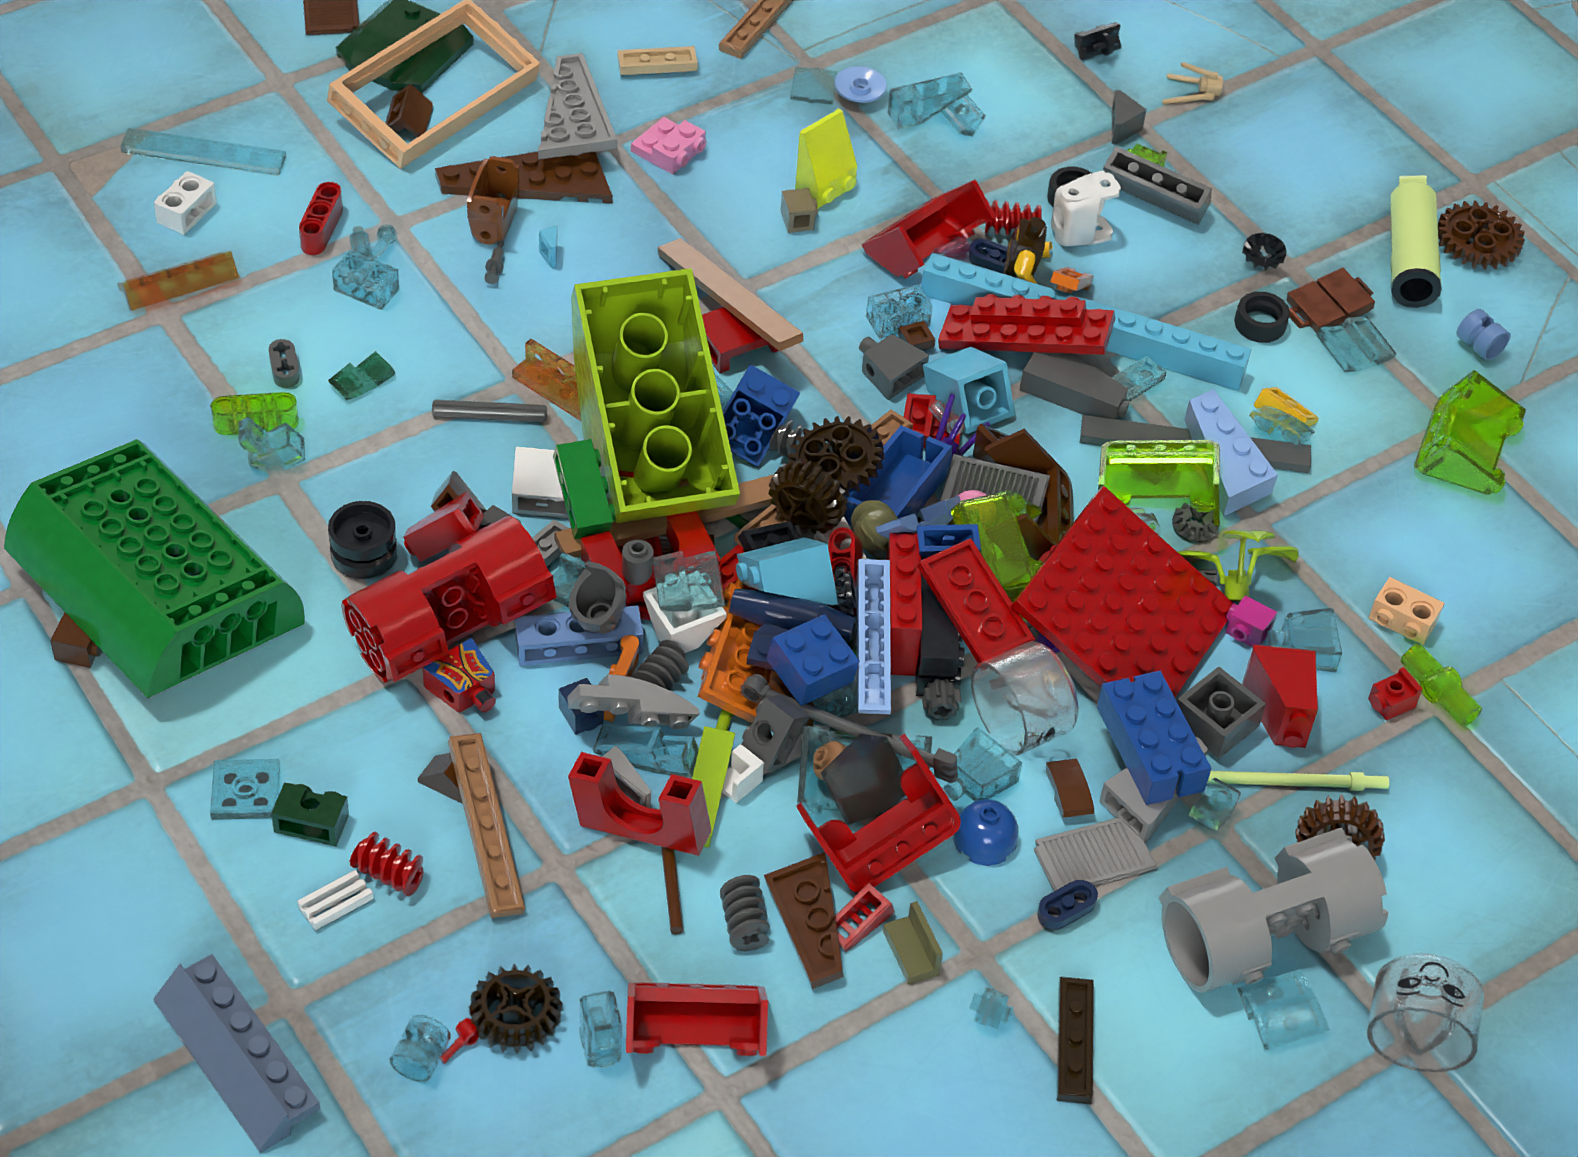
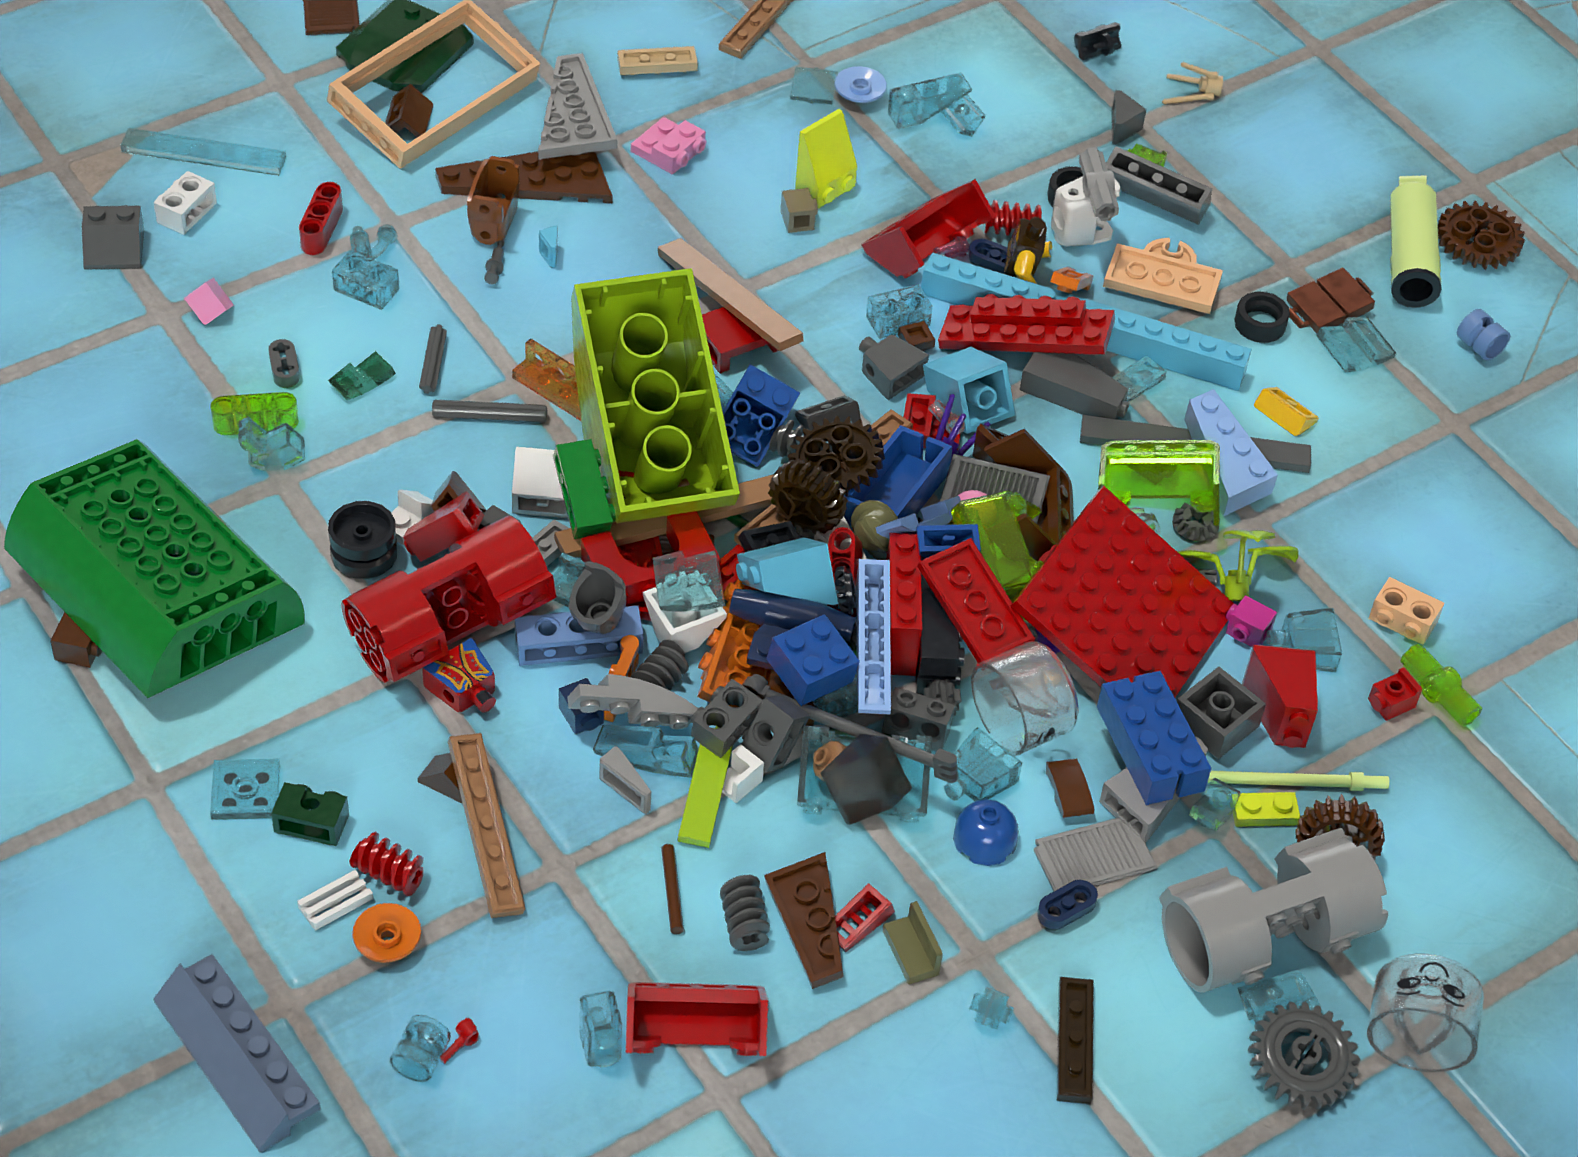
(112, 237): none -> dark grey slope
(179, 280): clear orange fence -> none
(208, 301): none -> bright pink panel
(386, 921): none -> orange dish
(410, 510): none -> white slope
(433, 359): none -> dark grey axle
(513, 1021): dark brown gear -> none
(602, 806): red arch -> none
(637, 561): dark grey brick -> none
(730, 720): none -> dark grey brick
(840, 406): none -> dark grey slope
(896, 835): red windscreen -> none
(920, 716): none -> dark grey brick
(1098, 184): none -> light grey piece
(1164, 275): none -> light nougat plate
(1266, 809): none -> neon yellow plate
(1272, 245): black gear -> none
(1272, 419): clear light blue slope -> none
(1281, 1070): none -> dark grey gear
(1468, 435): clear neon green windscreen -> none

